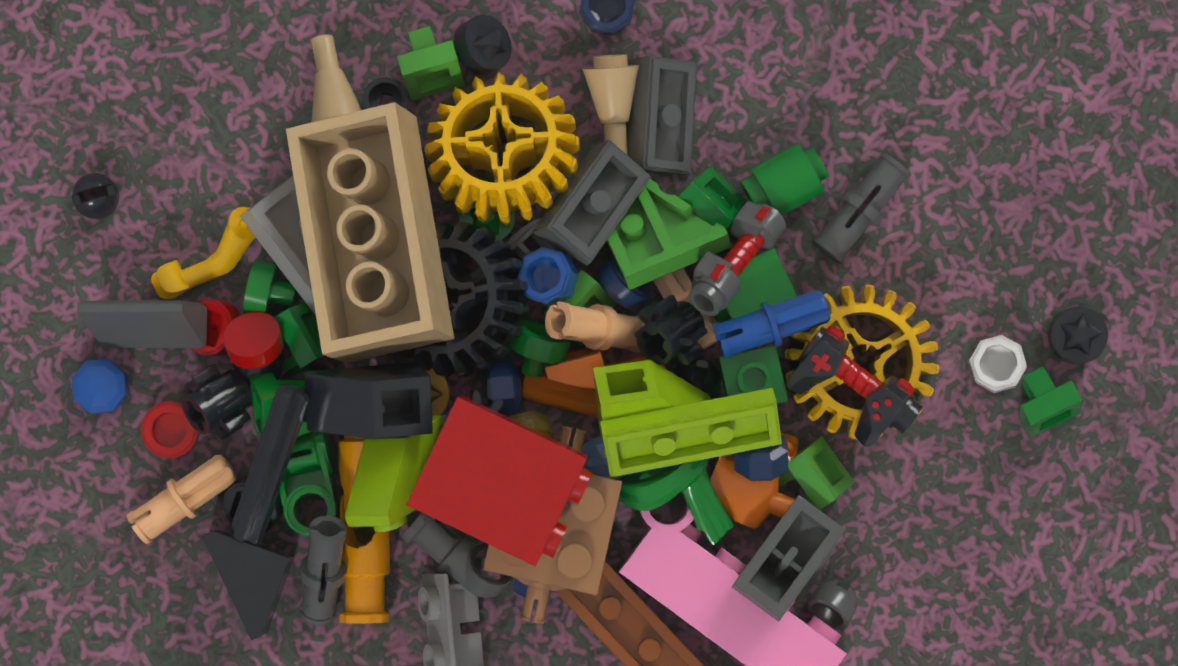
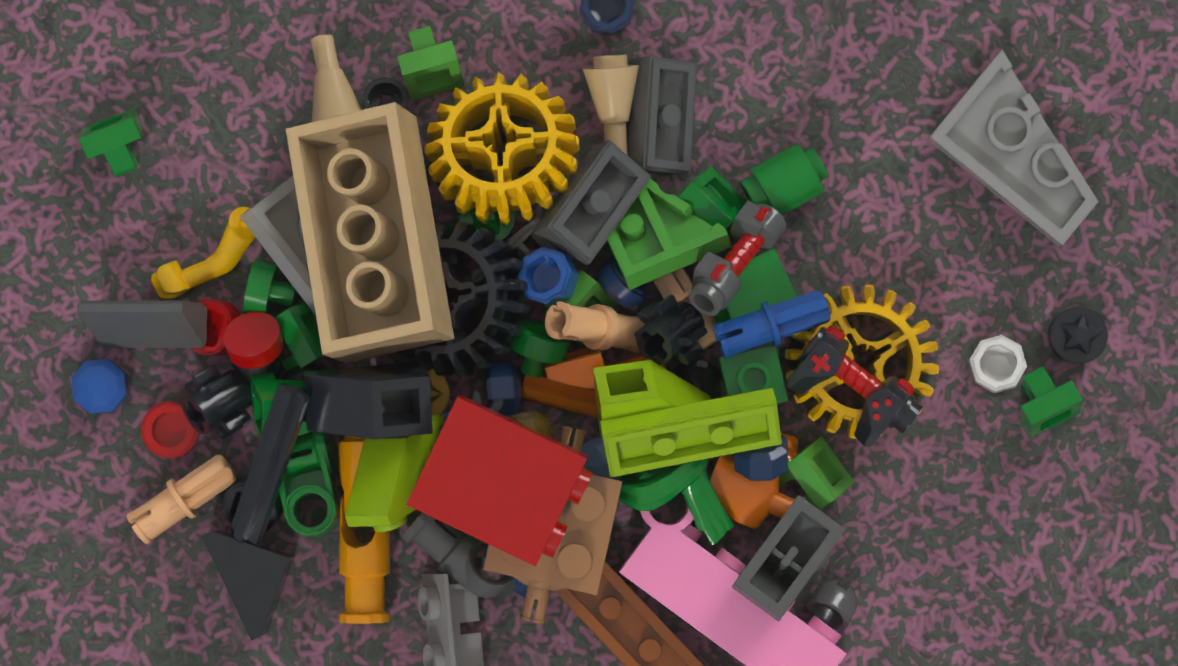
(99, 206): black hinge -> none
(114, 139): none -> green tile
(326, 547): dark grey pin -> none
(482, 44): black tile -> none
(886, 177): dark grey pin -> none
(1013, 153): none -> light grey wing

